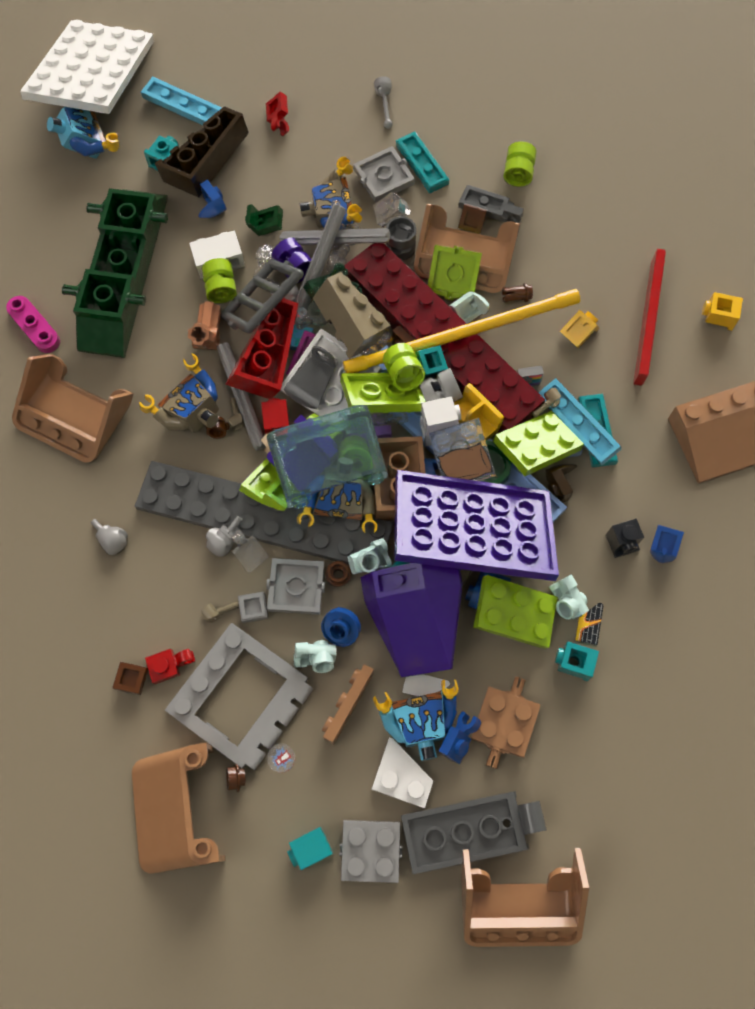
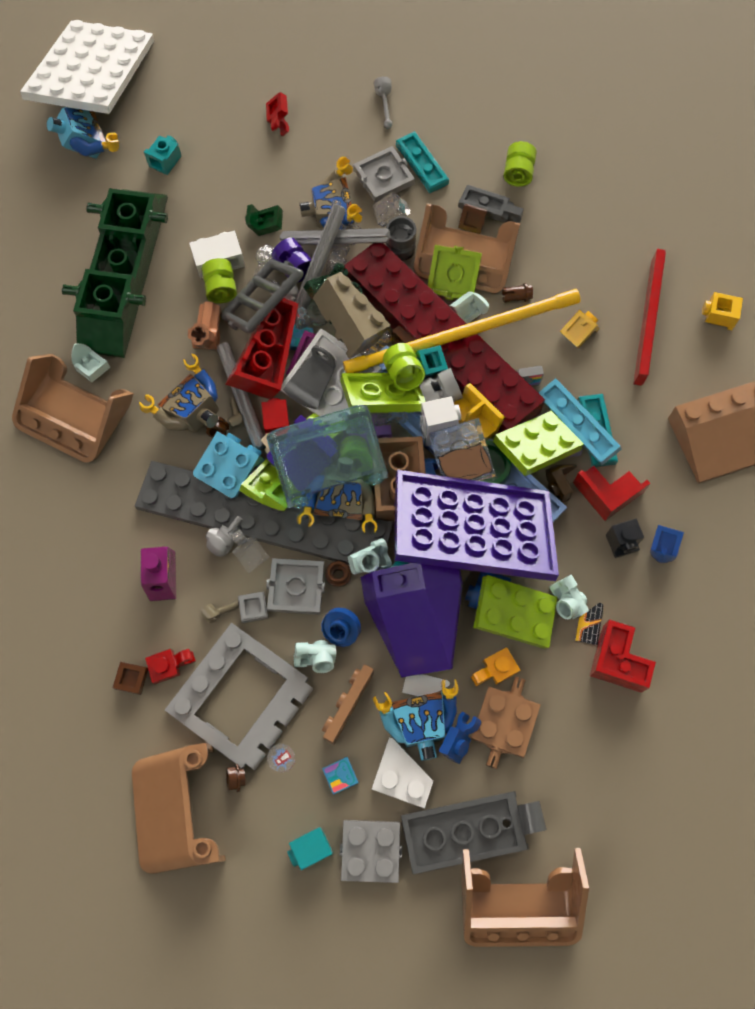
(38, 329): dark pink plate -> none
(88, 362): none -> light aqua plate
(110, 538): light grey piece -> none
(158, 569): none -> magenta torso
(178, 101): medium azure plate -> none
(204, 152): dark brown wedge -> none
(214, 199): blue plate -> none
(227, 464): none -> medium azure bracket
(340, 775): none -> tile
(498, 667): none -> light orange plate
(553, 400): dark tan hand -> none
(586, 660): teal brick -> none
(606, 497): none -> red panel
(616, 664): none -> red panel

